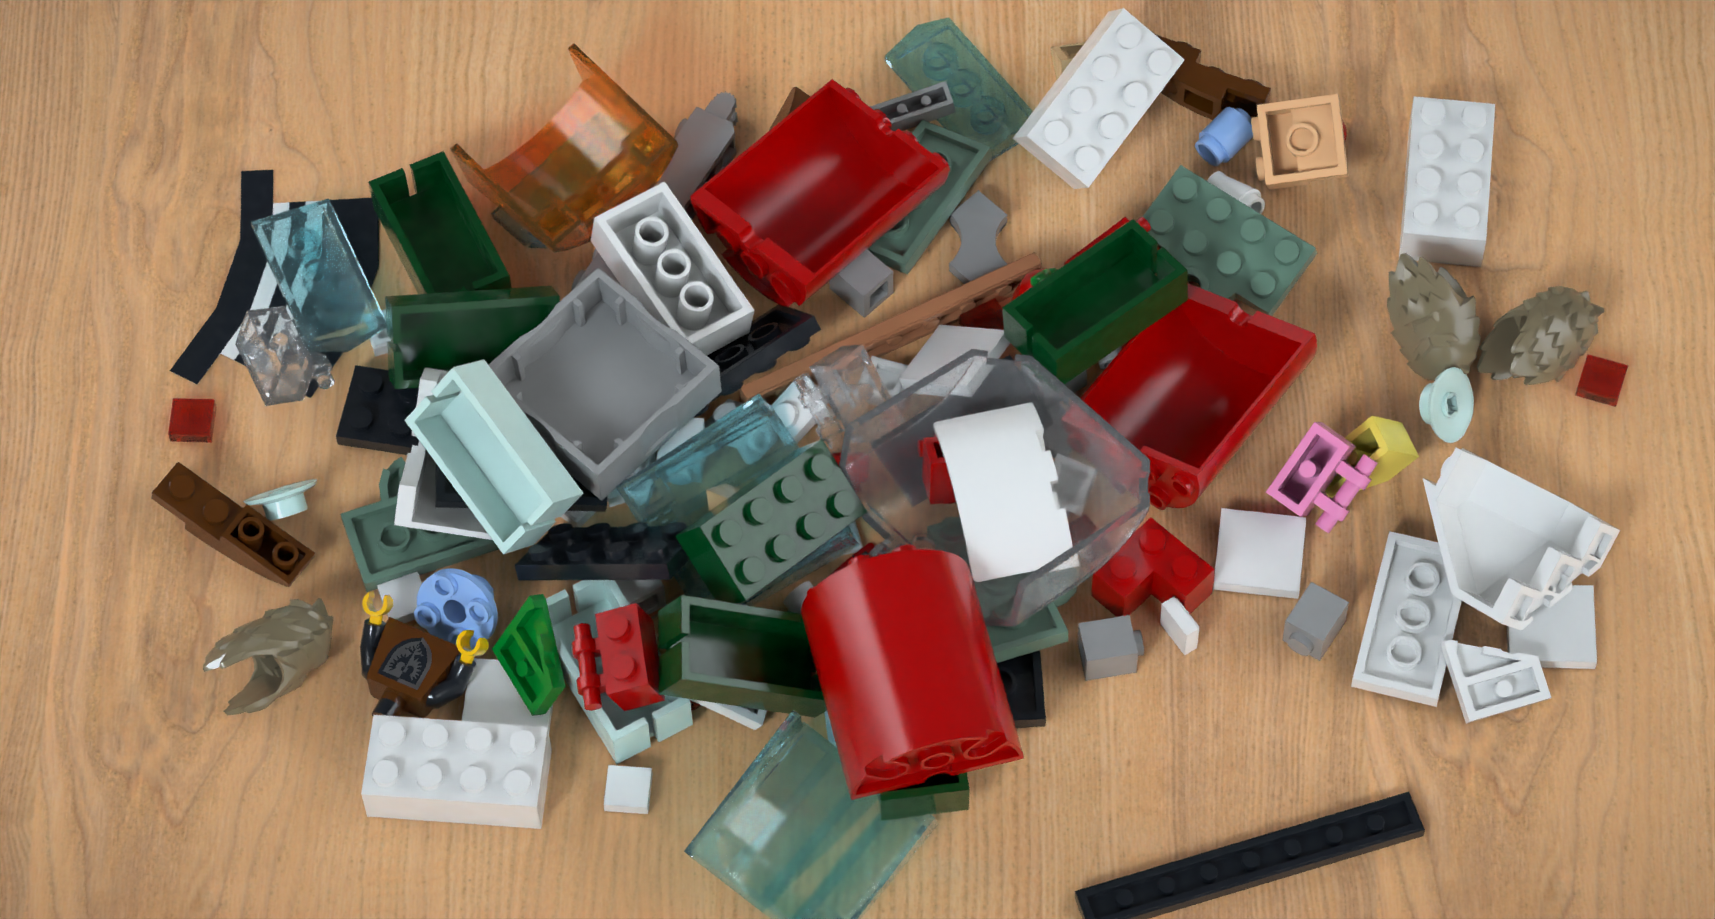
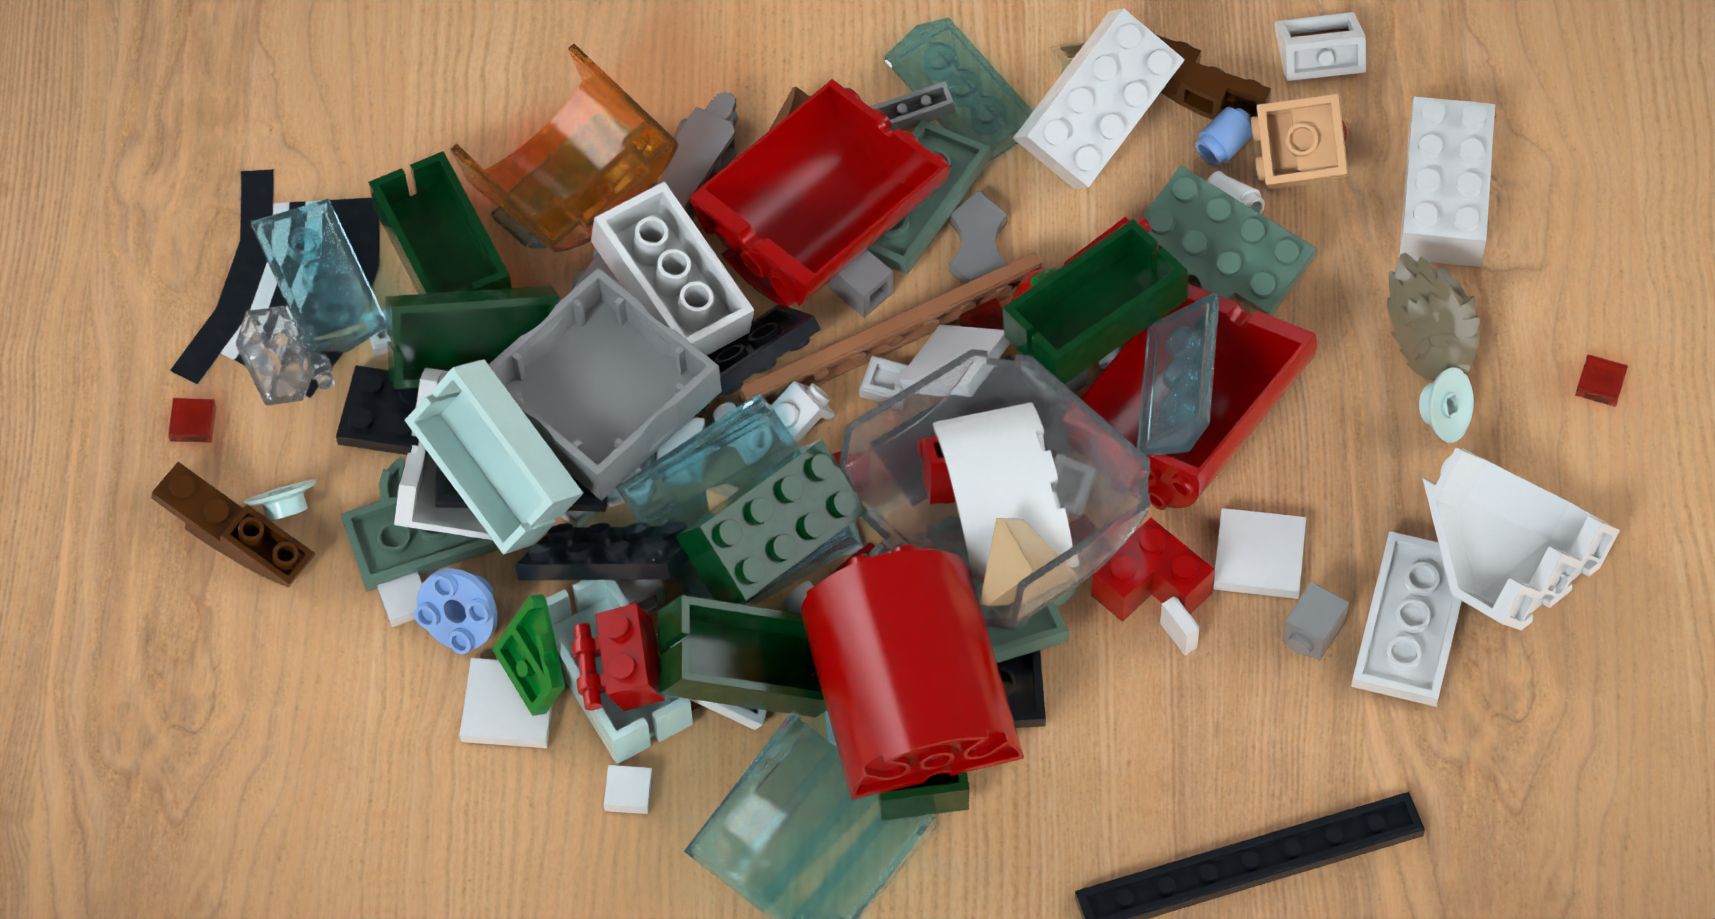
(283, 647): dark tan head -> none
(410, 666): torso -> none
(457, 771): white brick -> none
(848, 384): clear brick -> none
(1013, 556): none -> tan slope
(1109, 647): light grey brick -> none
(1178, 378): none -> clear light blue slope
(1311, 471): bright pink brick -> none
(1321, 53): none -> white tile
(1385, 443): light yellow slope -> none
(1493, 680): white wing -> none
(1541, 337): dark tan head -> none
(1560, 634): white tile -> none

